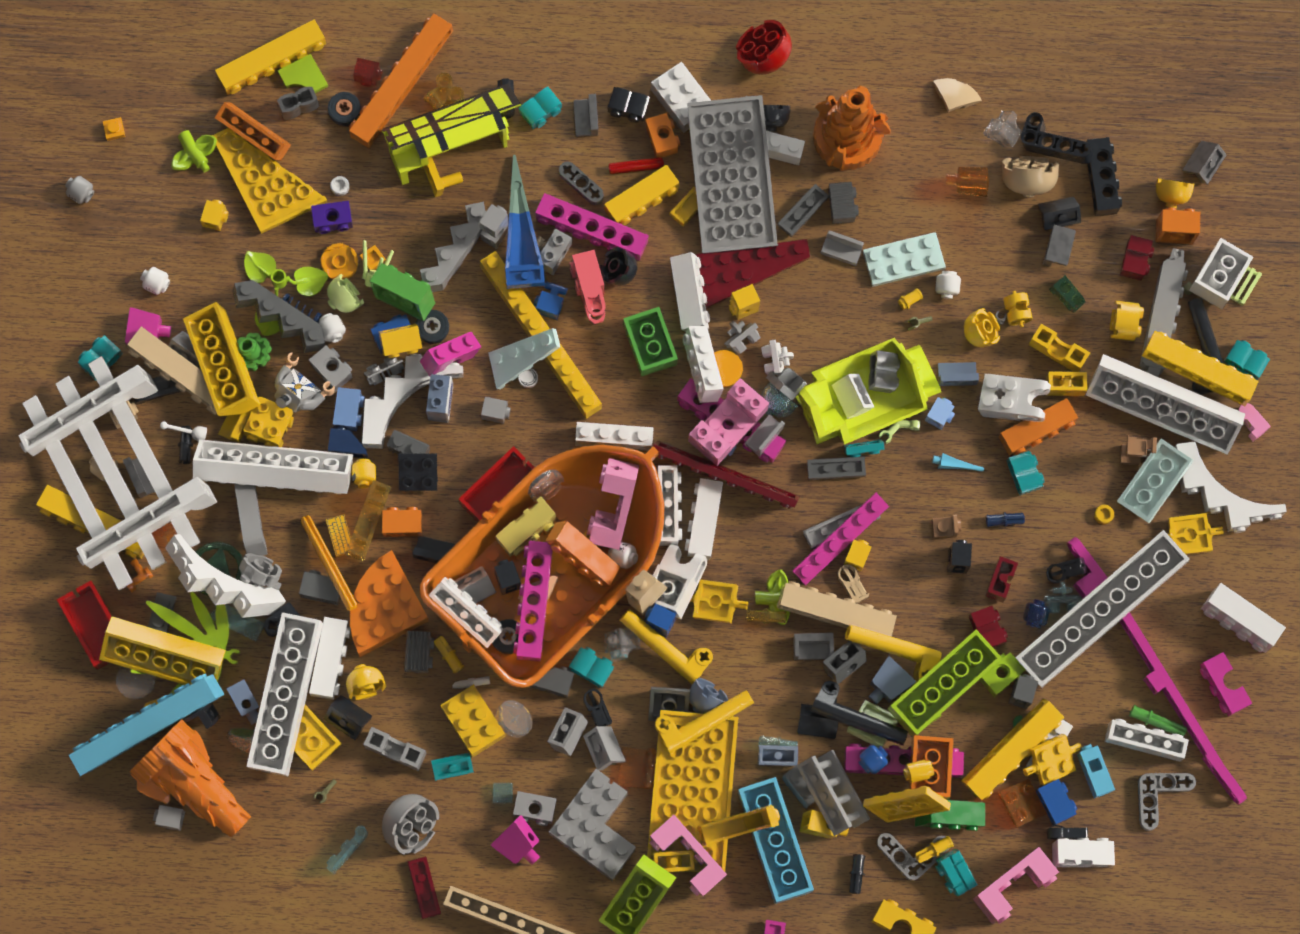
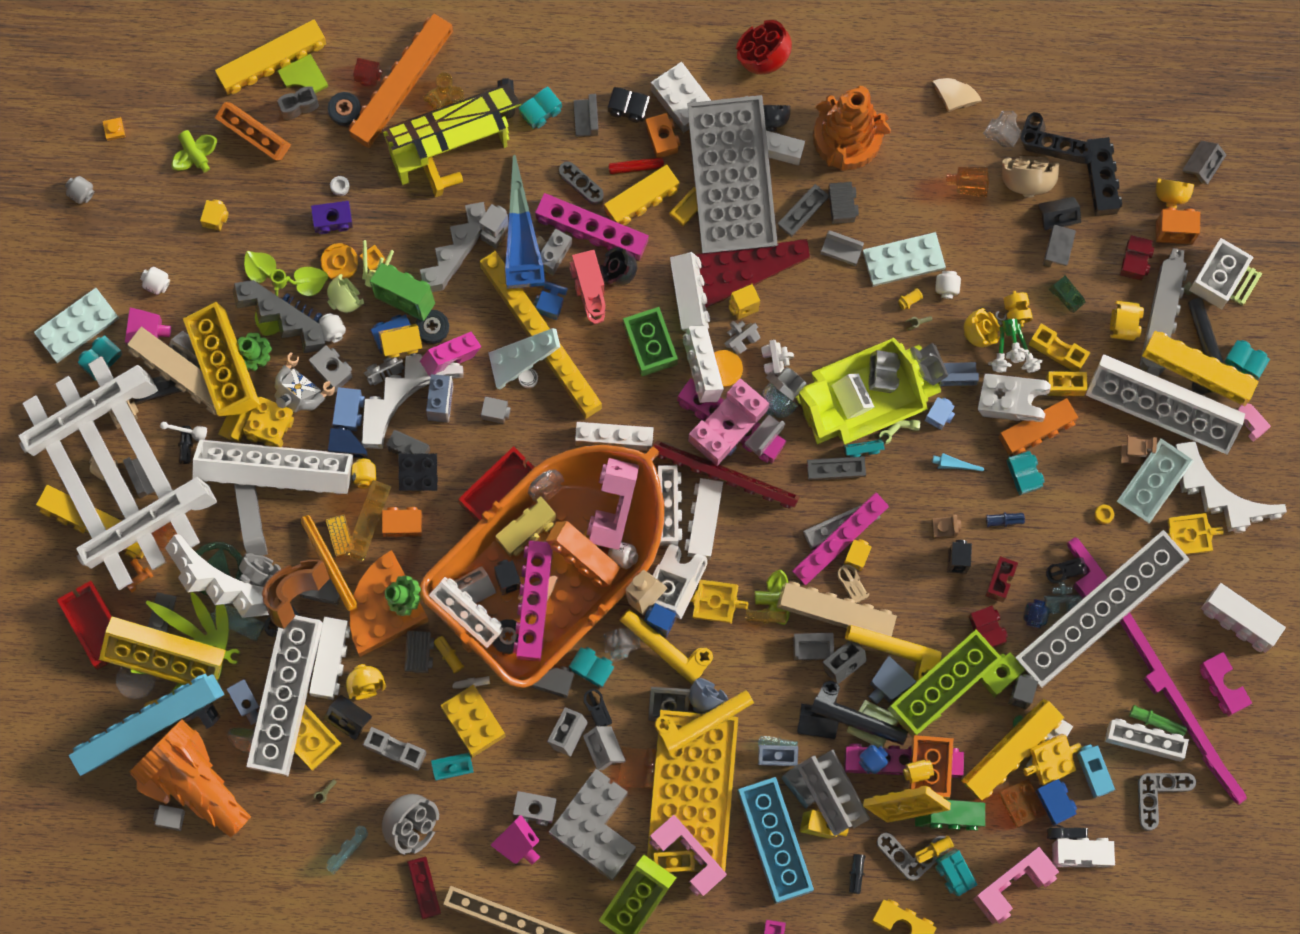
(76, 325): none -> light aqua plate
(266, 187): yellow wing -> none
(288, 584): none -> dark orange brick
(403, 595): none -> bright green plant
(431, 549): black panel -> none
(502, 792): clear light blue tile -> none
(514, 718): clear tile -> none
(738, 825): yellow arch -> none
(930, 364): none -> flat silver panel
(1017, 354): none -> white plant

